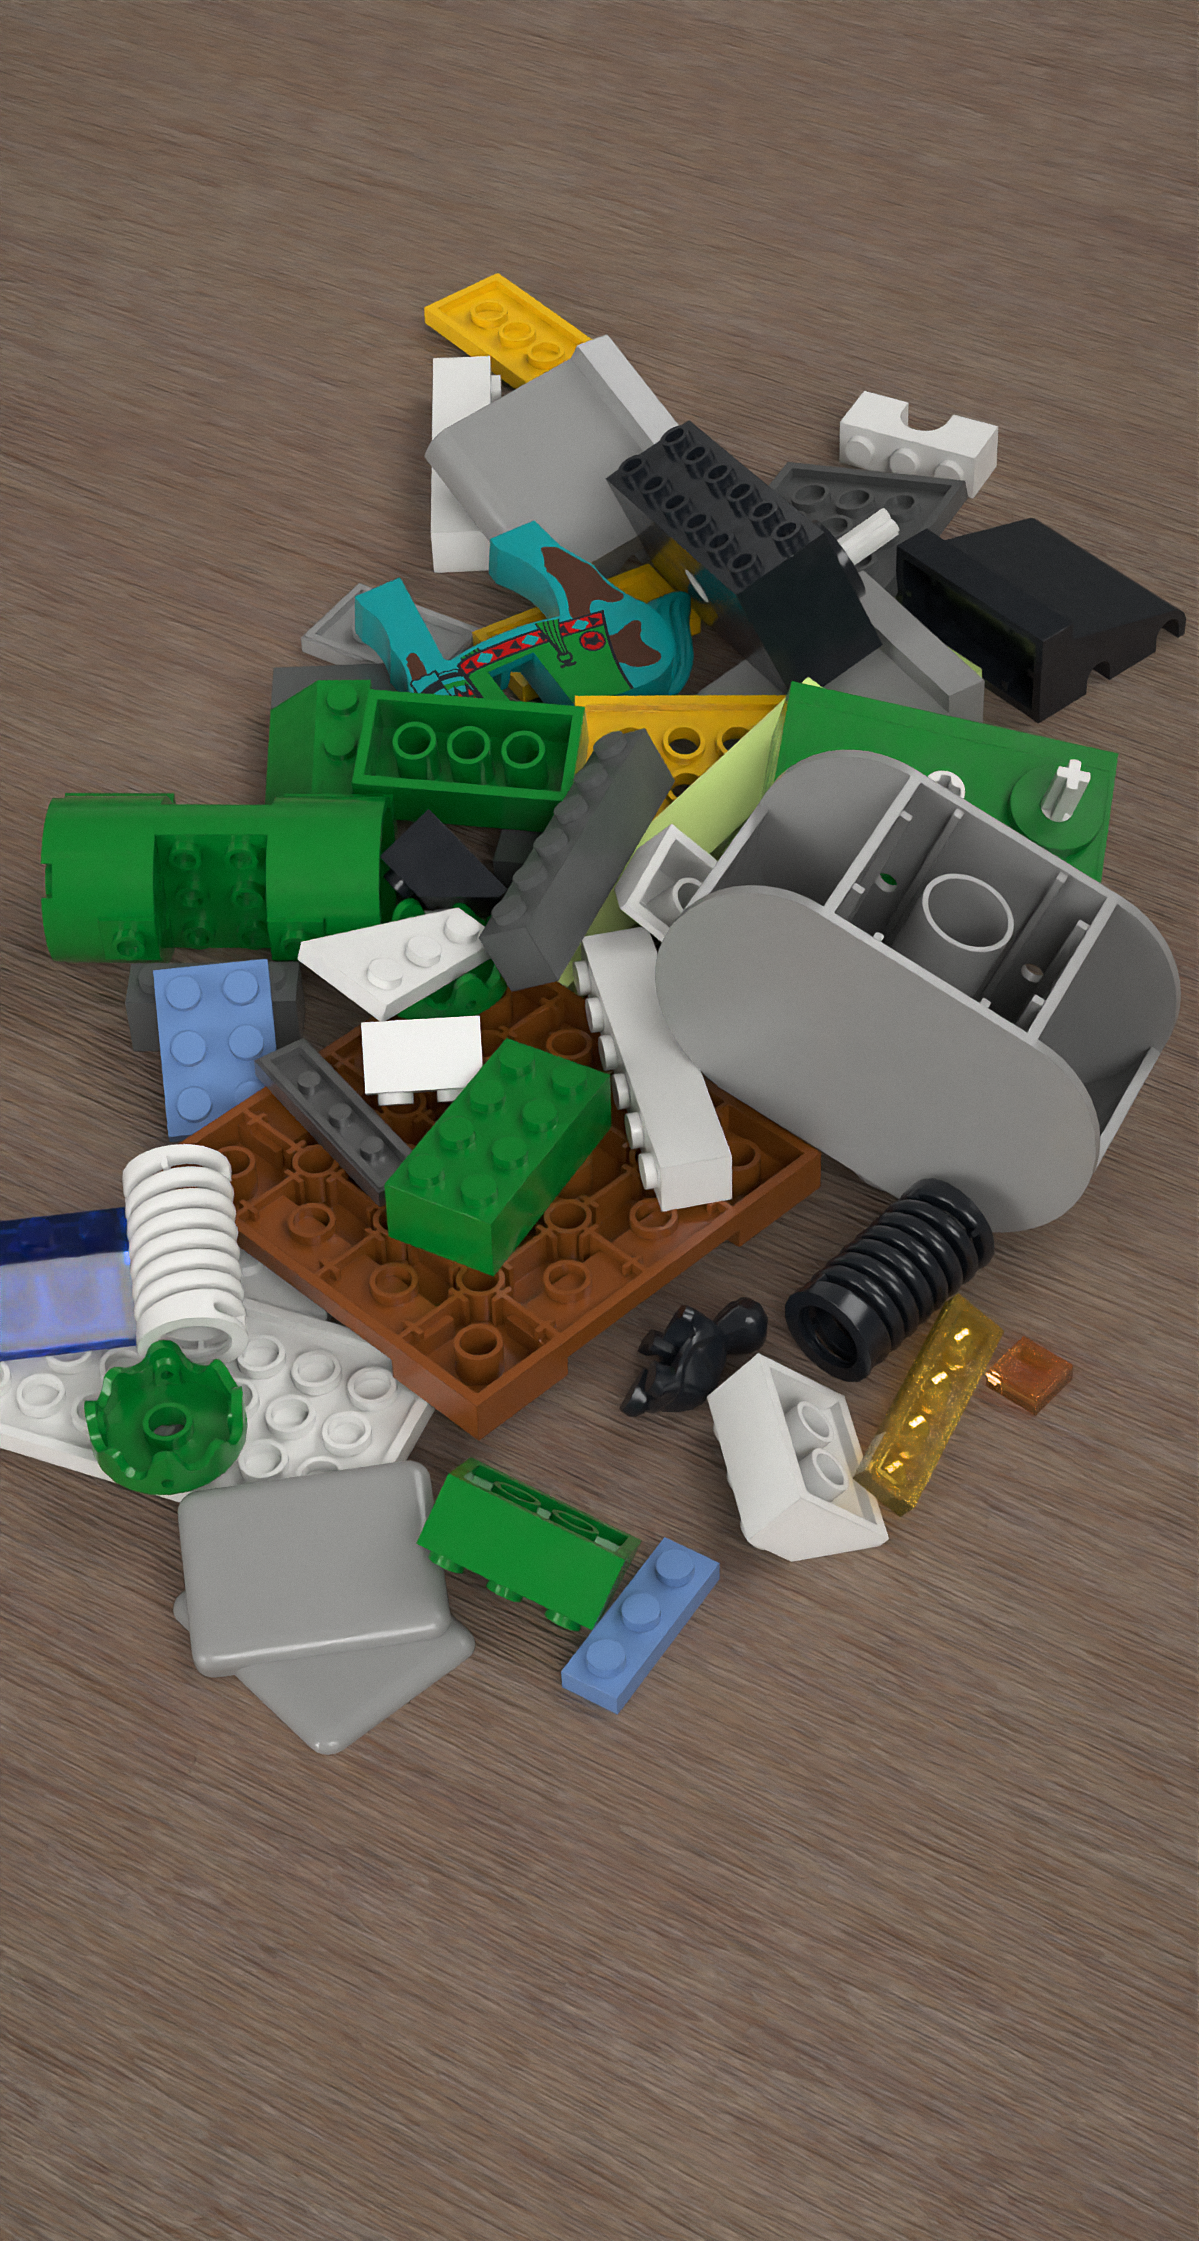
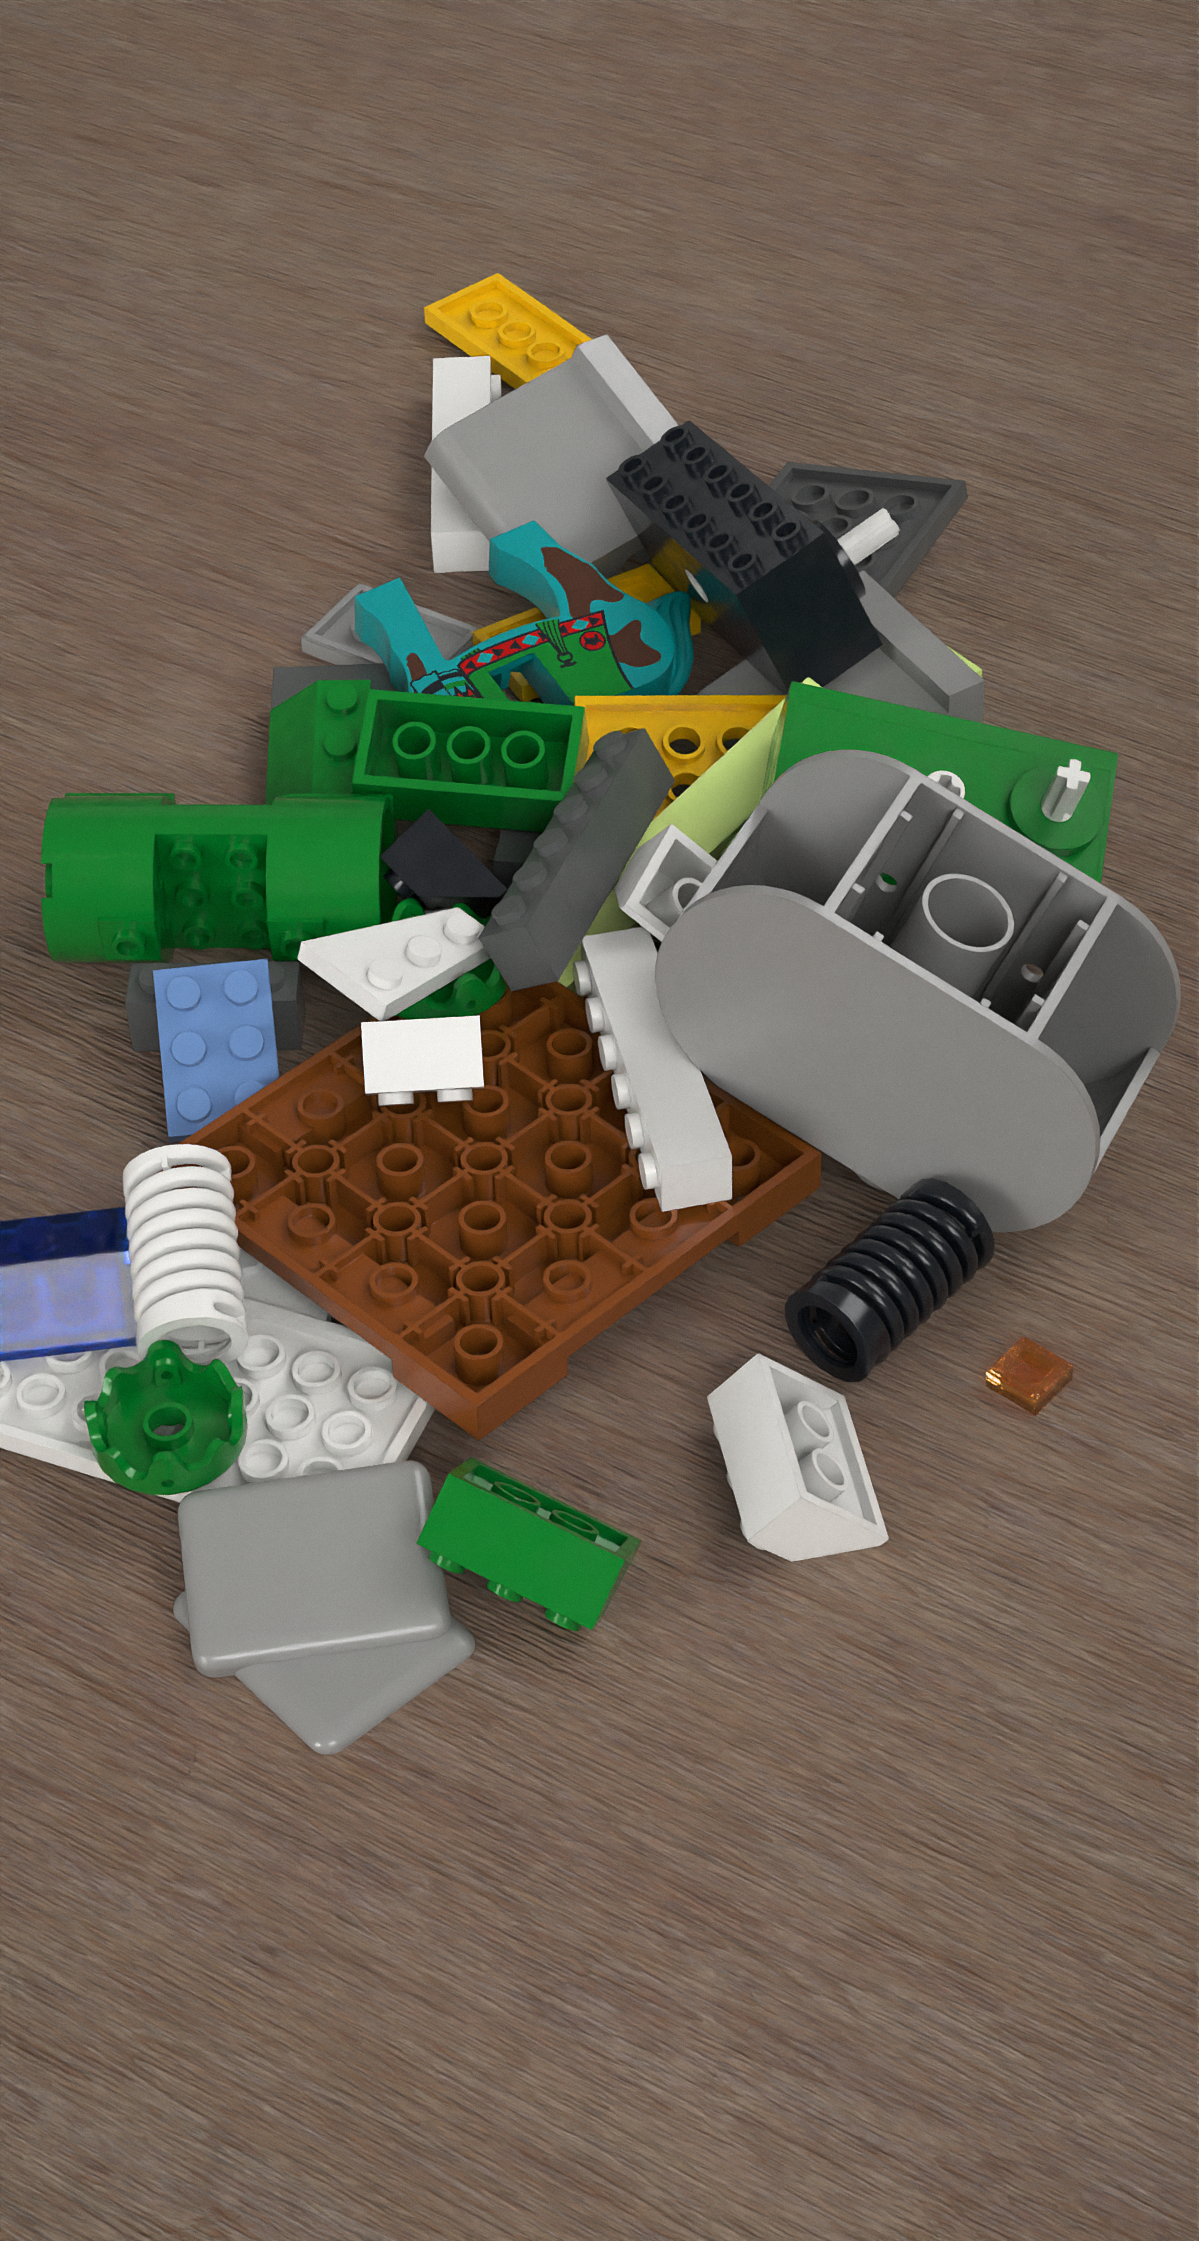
(334, 1115): flat silver tile -> none
(498, 1156): green brick -> none
(640, 1625): medium blue plate -> none
(693, 1356): black animal -> none
(879, 439): white arch -> none
(928, 1405): clear yellow plate -> none
(1031, 610): black panel -> none

